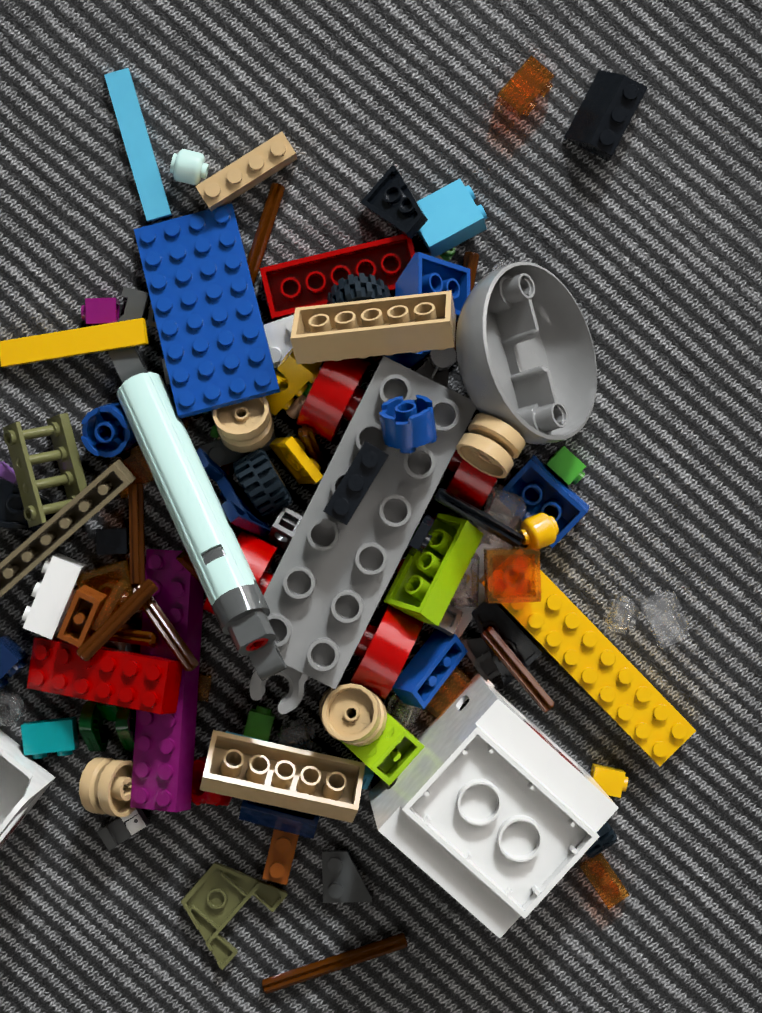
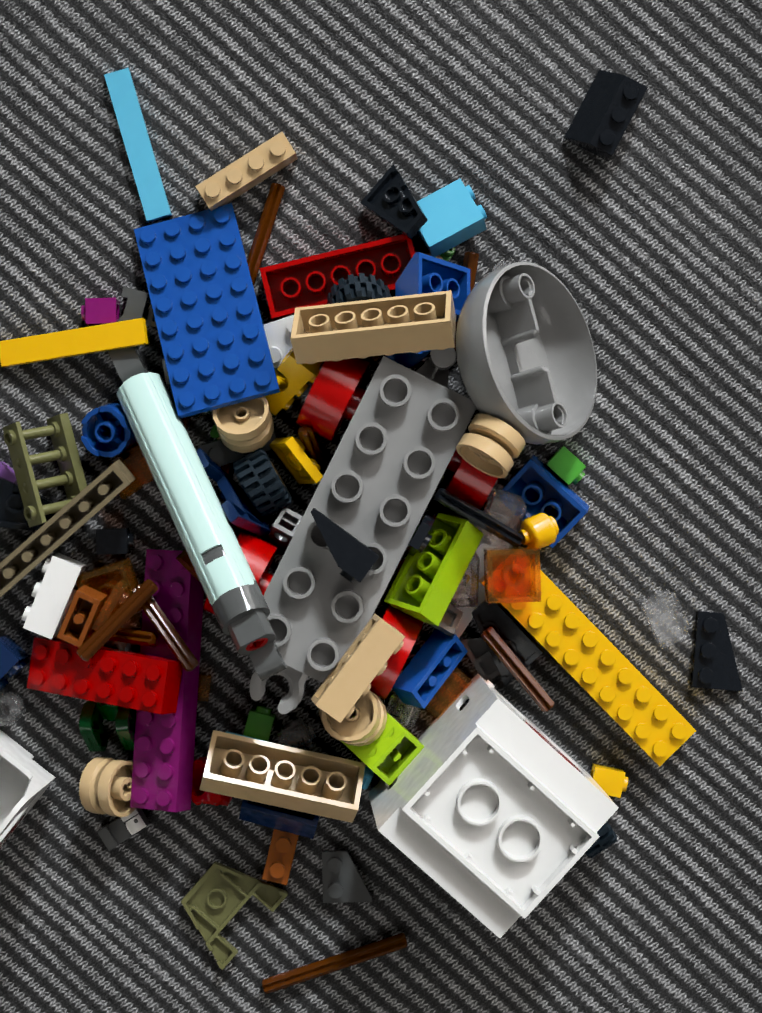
(50, 736): teal brick -> none
(136, 533): reddish brown axle -> none
(189, 167): light aqua head -> none
(295, 408): light nougat arm -> none
(349, 553): none -> black slope
(356, 483): black brick -> none
(358, 668): none -> tan brick
(408, 423): blue brick -> none
(525, 88): clear orange brick -> none
(604, 880): clear orange plate -> none
(621, 614): clear head -> none
(713, 654): none -> black wing

